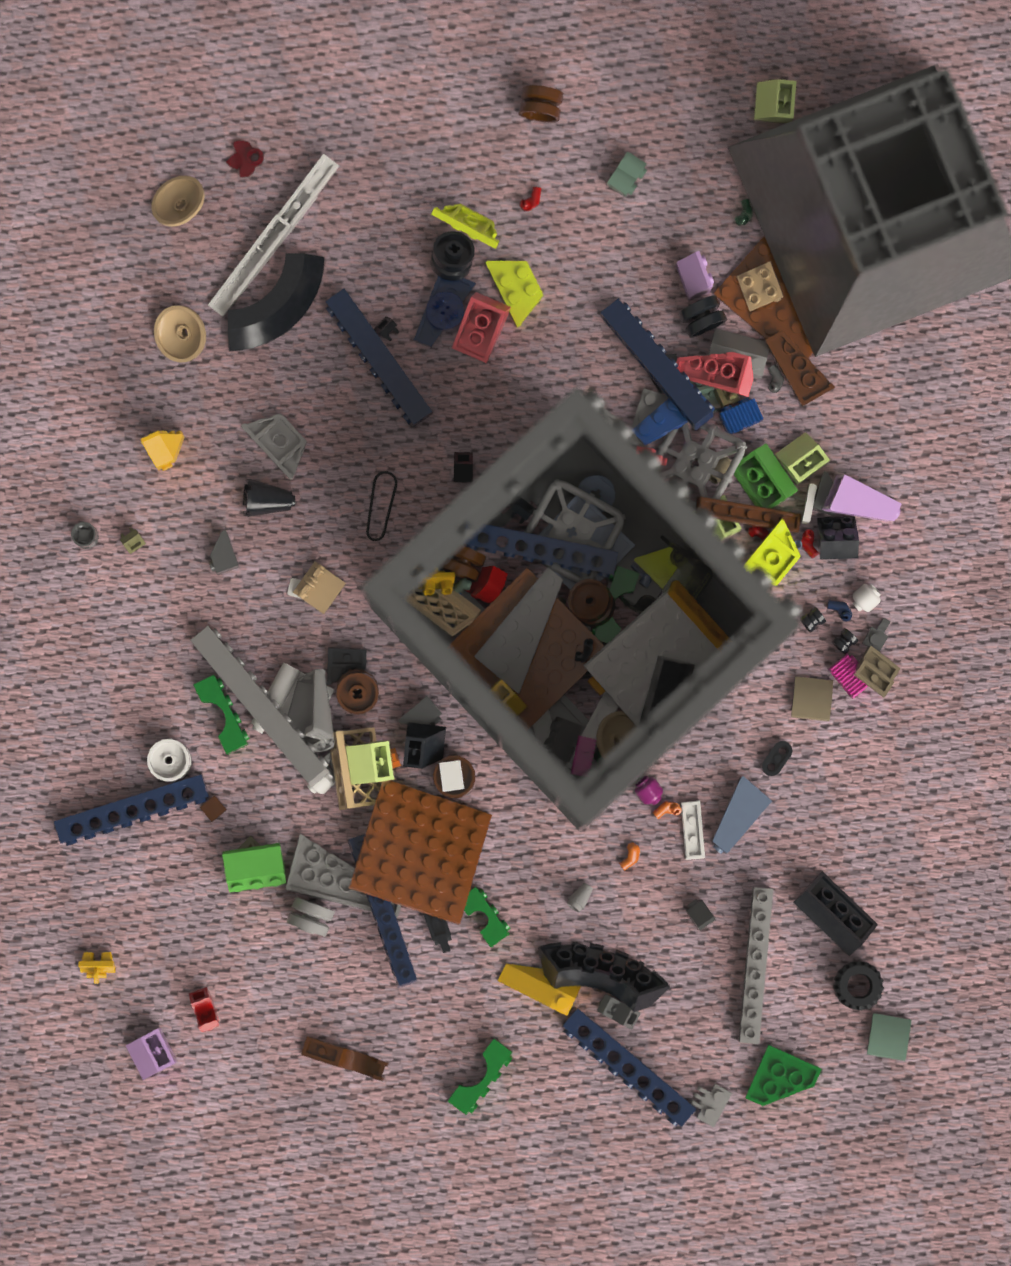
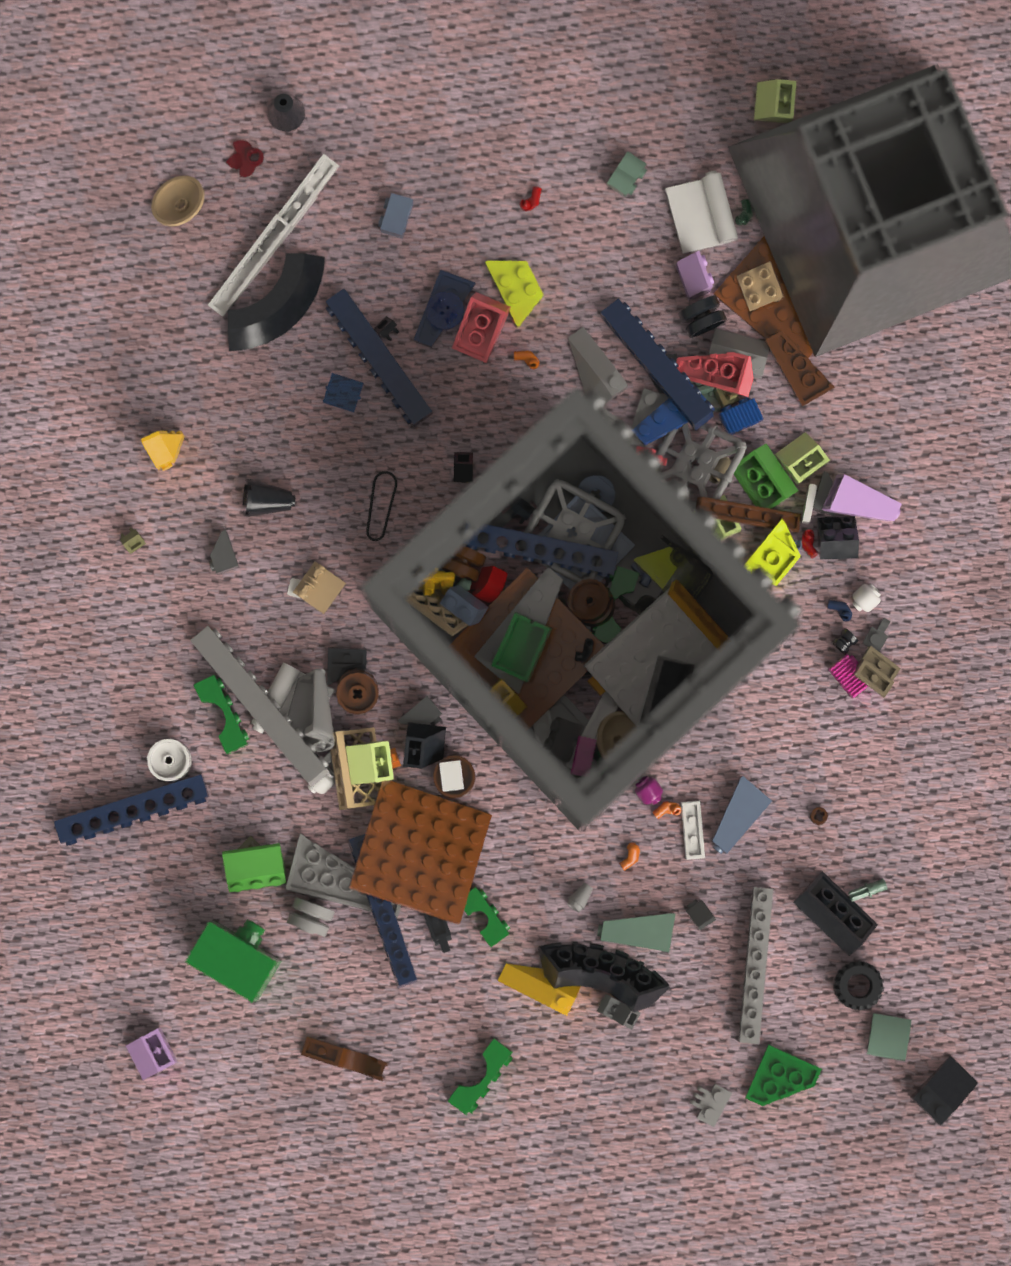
(84, 535): dark grey wheel -> none
(97, 969): yellow hips -> none
(171, 335): tan dish -> none
(204, 1009): red brick -> none
(213, 808): reddish brown tile -> none
(235, 958): none -> green brick
(278, 441): light grey wing -> none
(286, 112): none -> black cone
(343, 392): none -> piece
(396, 215): none -> sand blue brick
(452, 255): black wheel -> none
(464, 605): none -> sand blue brick
(470, 222): neon yellow wing -> none
(521, 647): none -> green piece
(528, 357): none -> orange arm
(540, 103): reddish brown wheel -> none
(595, 368): none -> light grey wedge
(644, 931): none -> sand green slope
(684, 1108): dark blue brick -> none
(701, 213): none -> white door
(758, 531): red arm -> none
(776, 758): black plate -> none
(777, 379): dark grey arm -> none
(812, 619): black wheel -> none
(812, 698): dark tan slope -> none
(824, 818): none -> reddish brown bush
(868, 890): none -> sand green axle
(944, 1090): none -> black slope

